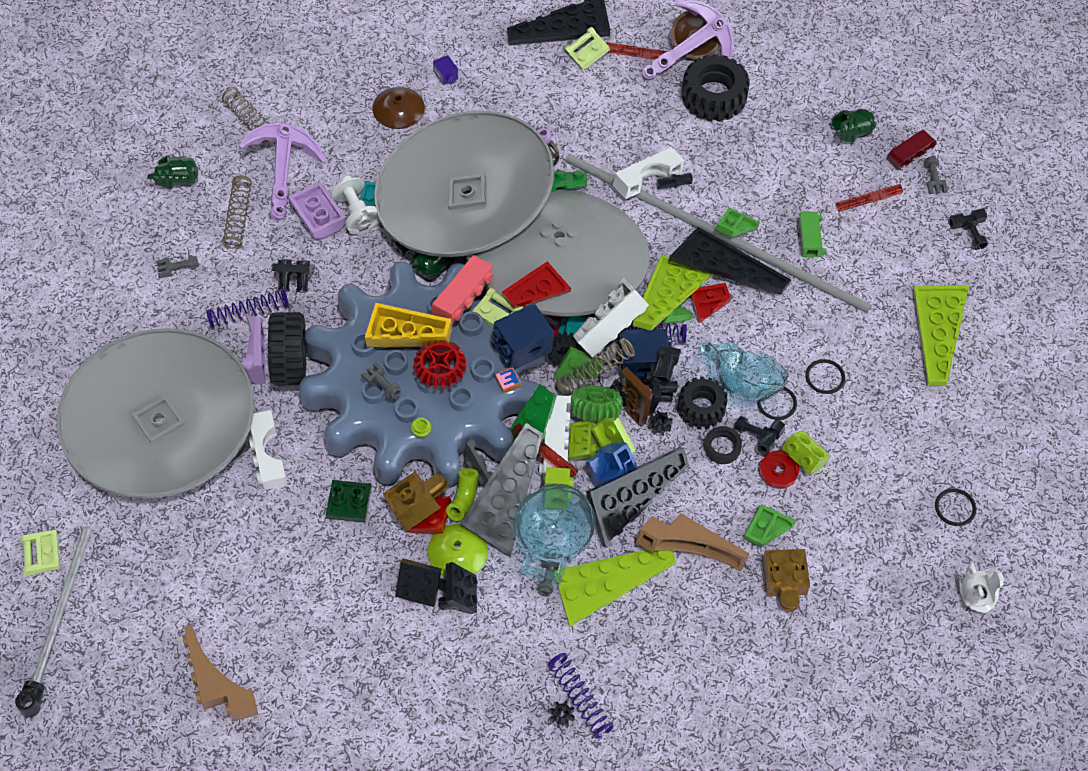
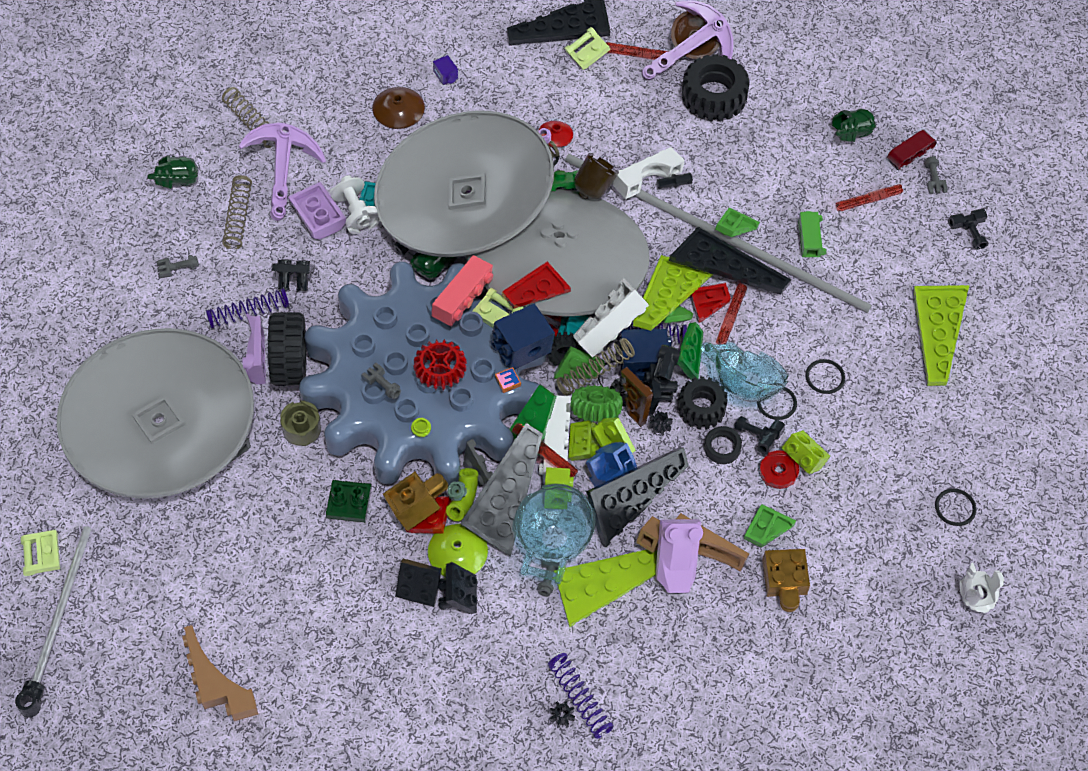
(271, 470): white arch -> none
(300, 423): none -> olive brick
(405, 328): yellow wedge -> none
(457, 486): none -> sand green plate
(560, 132): none -> red dish
(594, 177): none -> dark brown cylinder
(678, 553): none -> lavender slope
(691, 351): none -> green wing
(731, 314): none -> clear red axle

